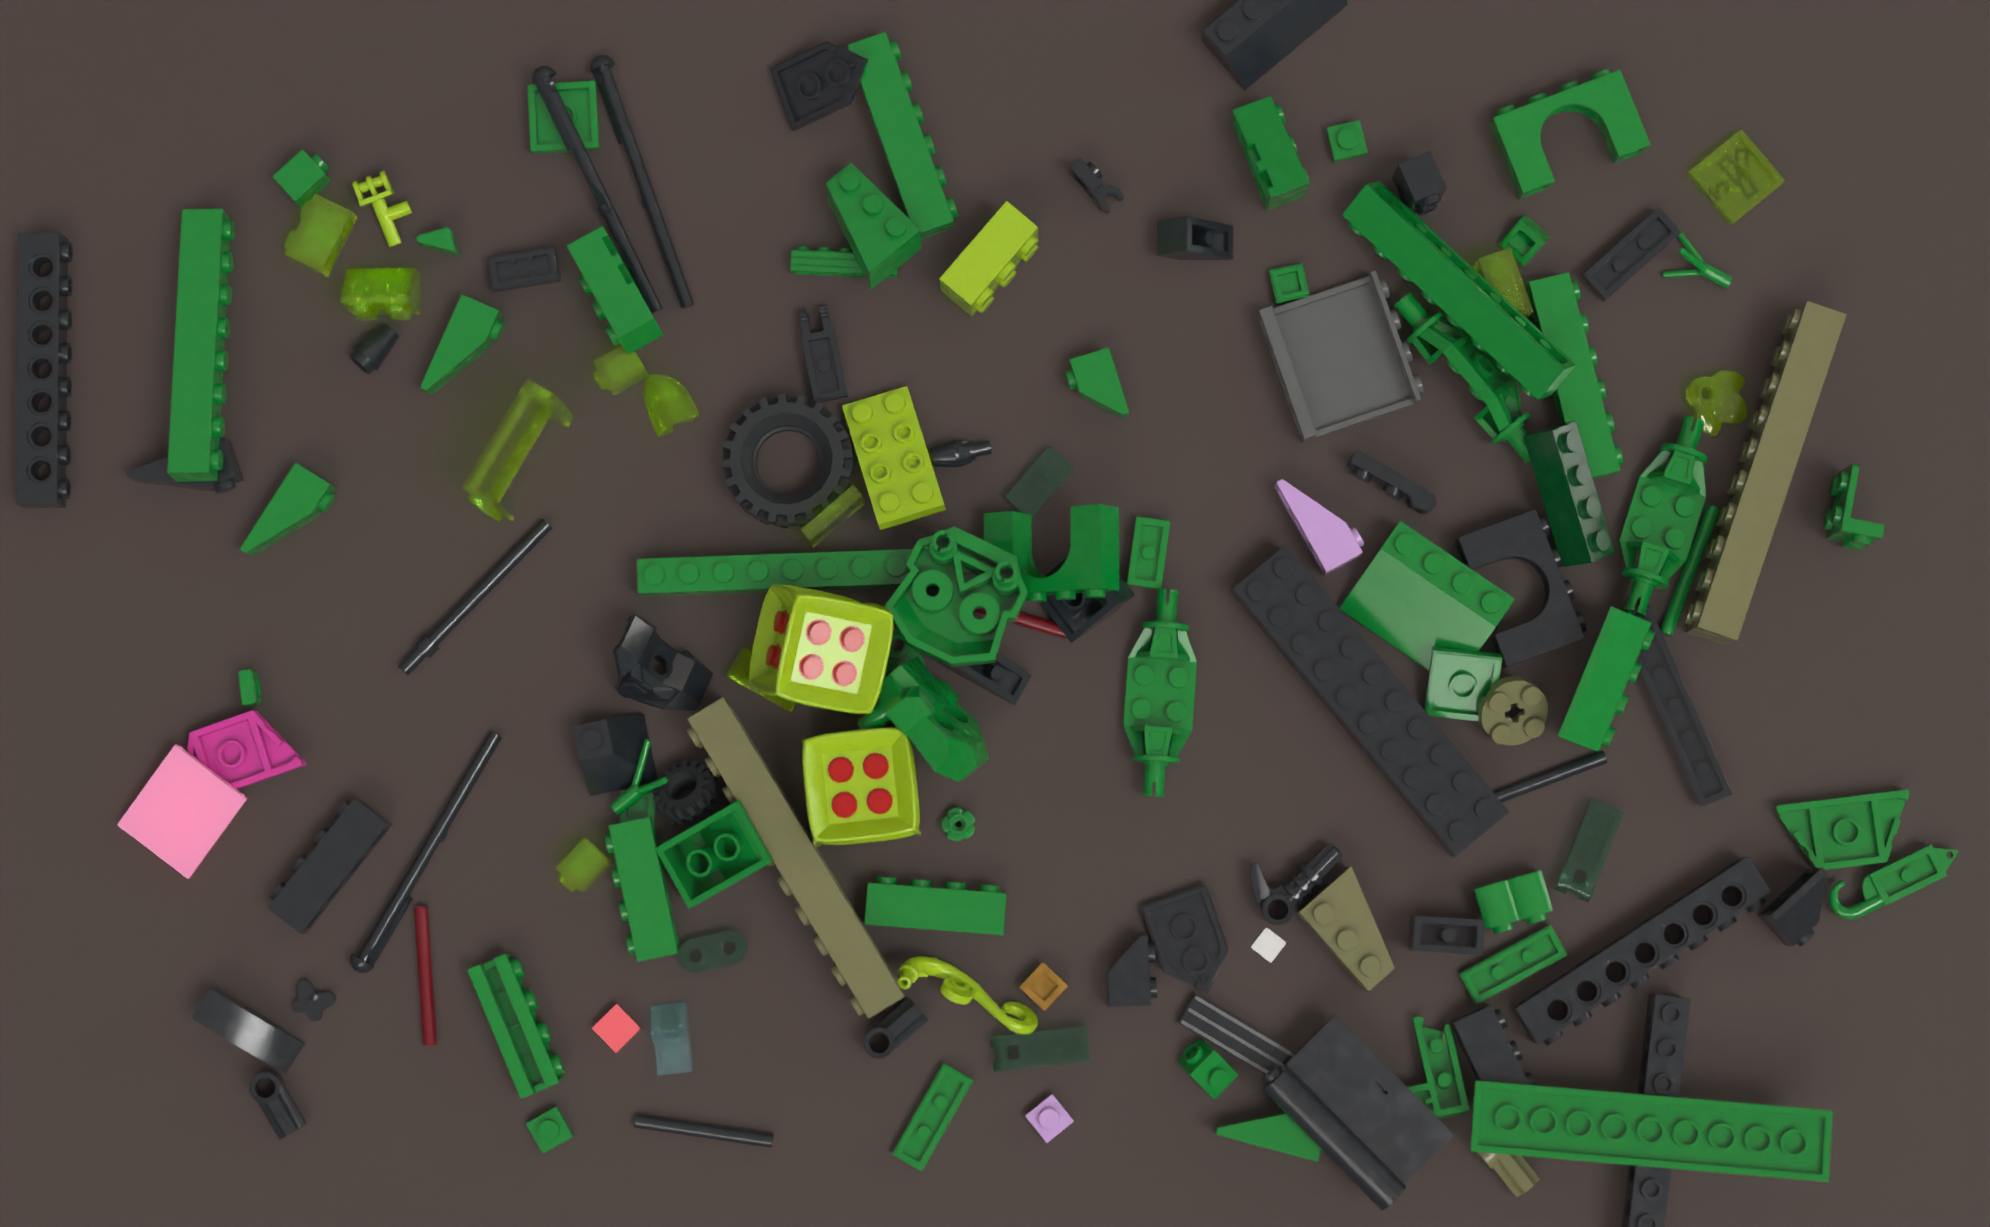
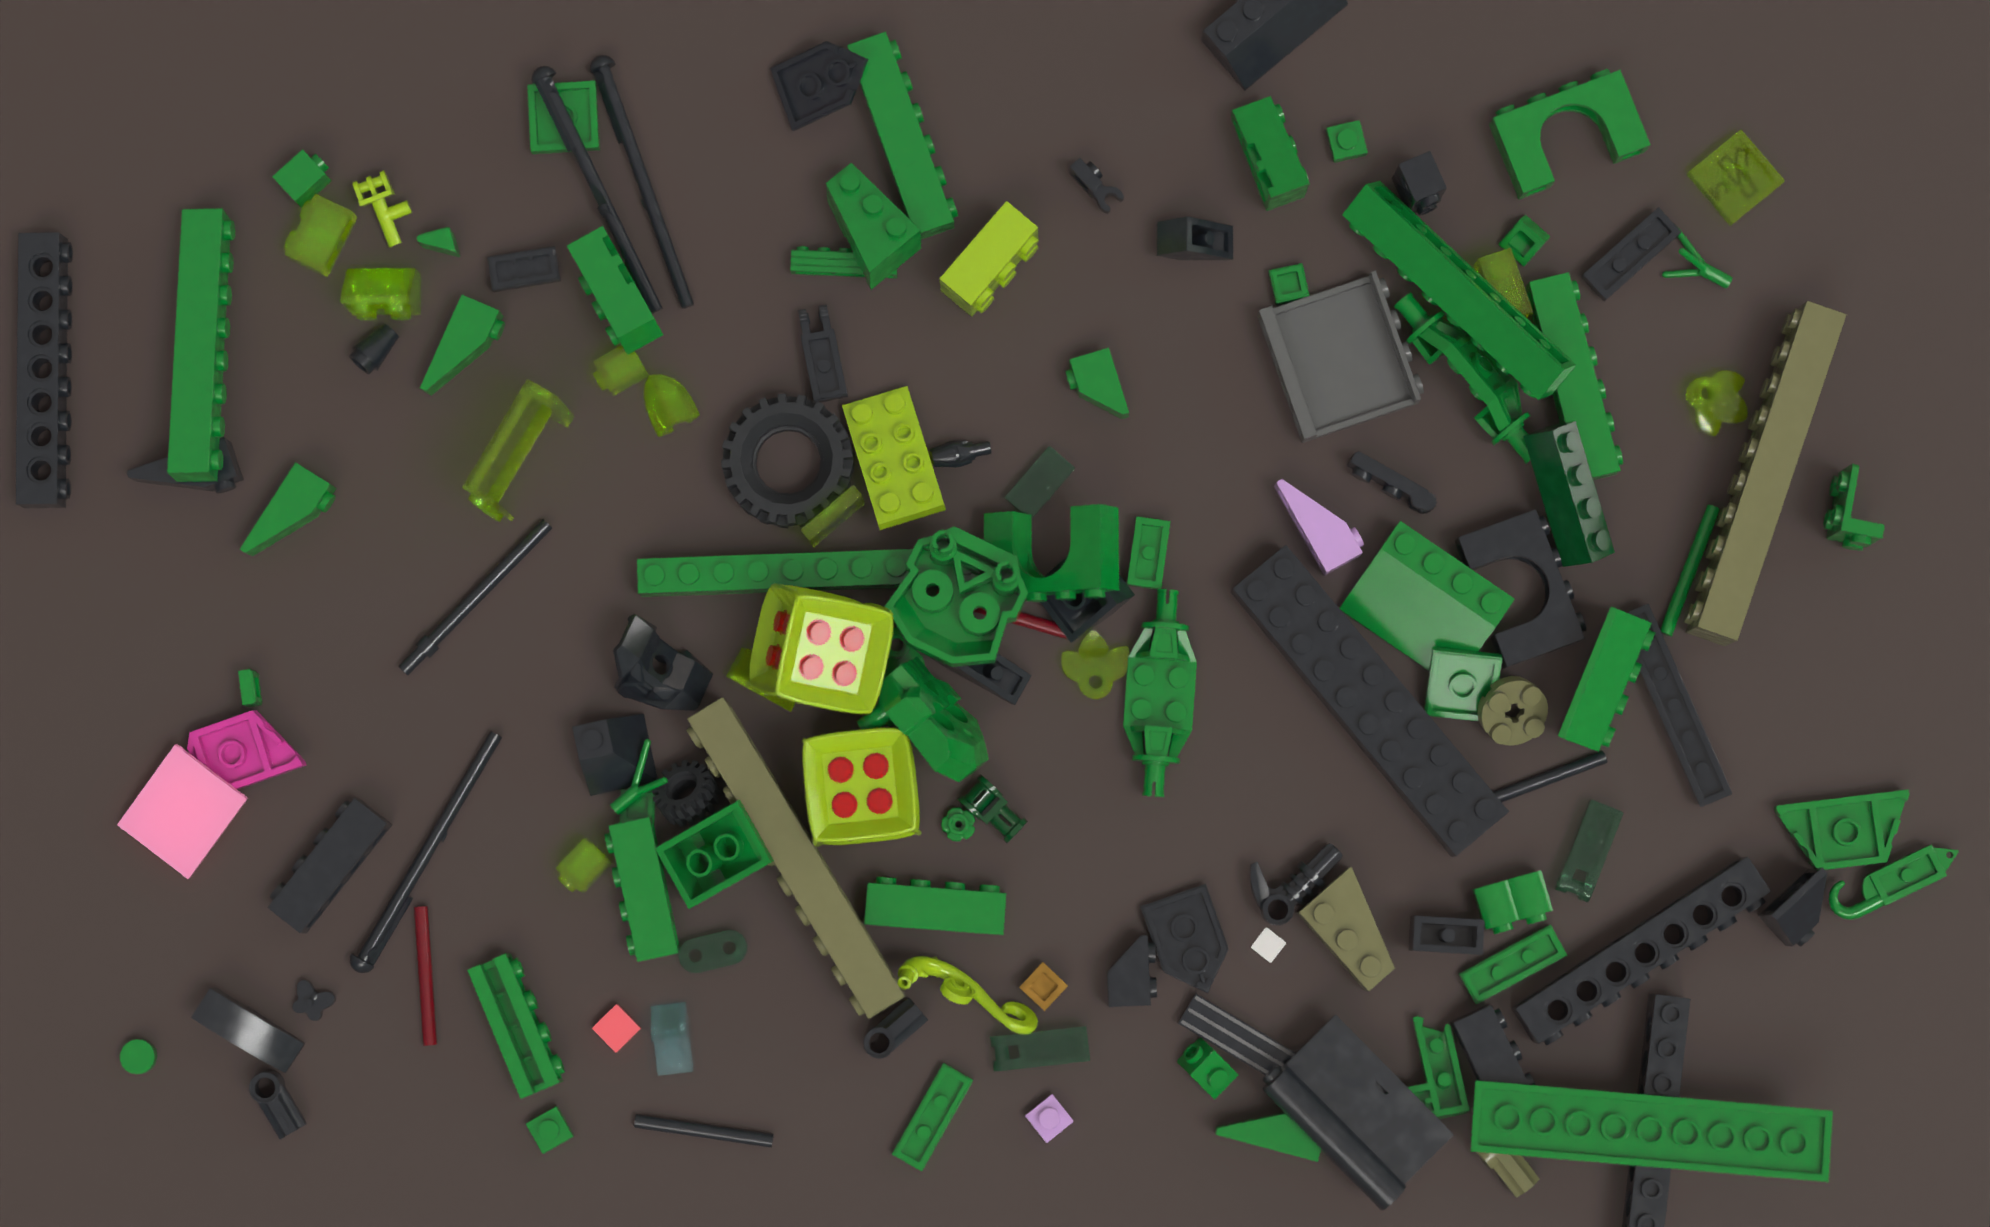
(138, 1056): none -> green tile
(990, 807): none -> dark green connector
(1095, 660): none -> clear neon green plate
(1663, 516): green plate -> none

